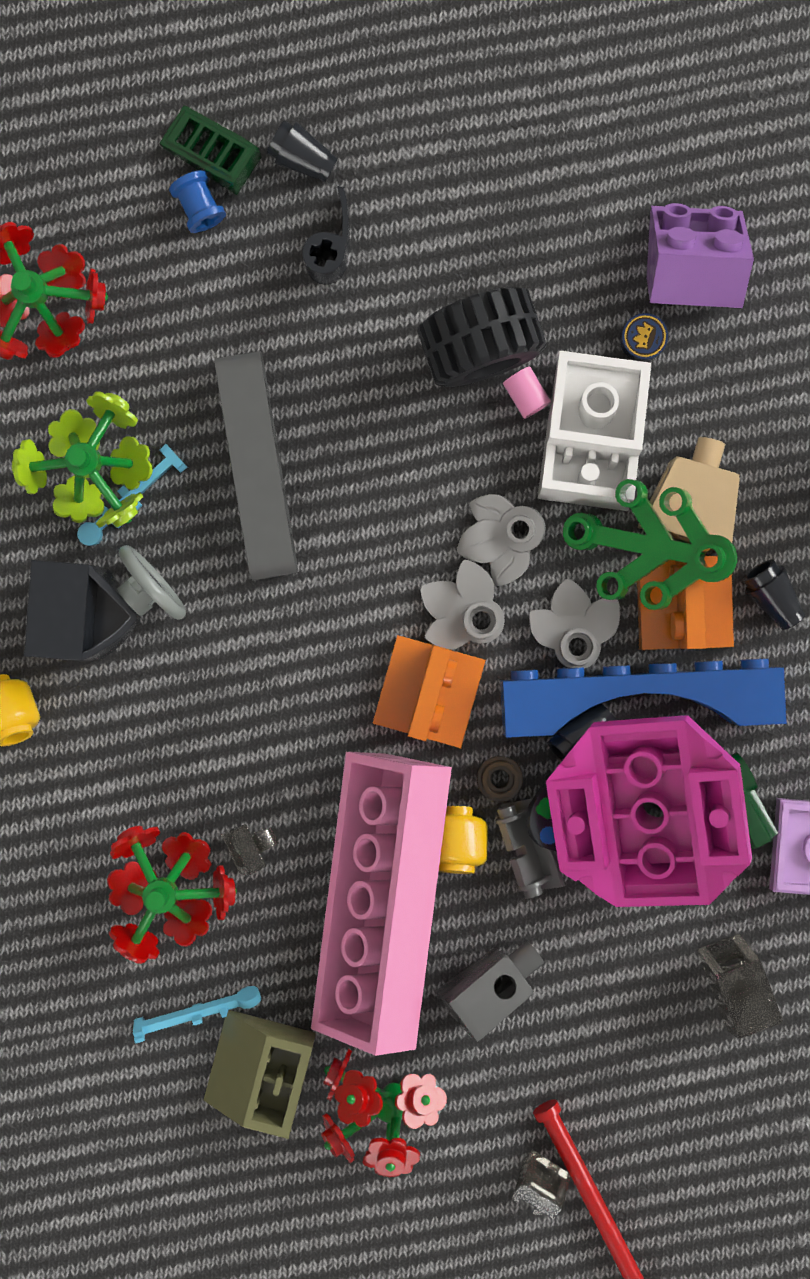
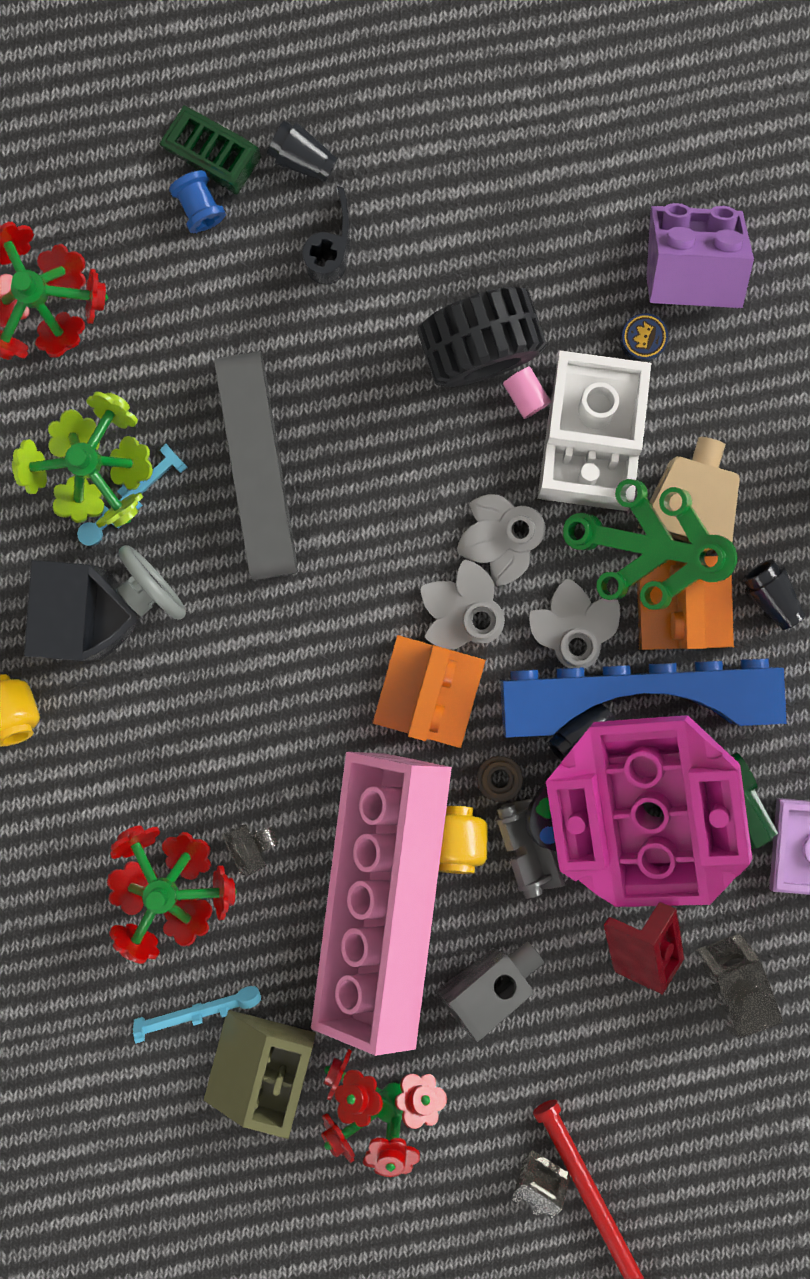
(647, 954): none -> dark red panel

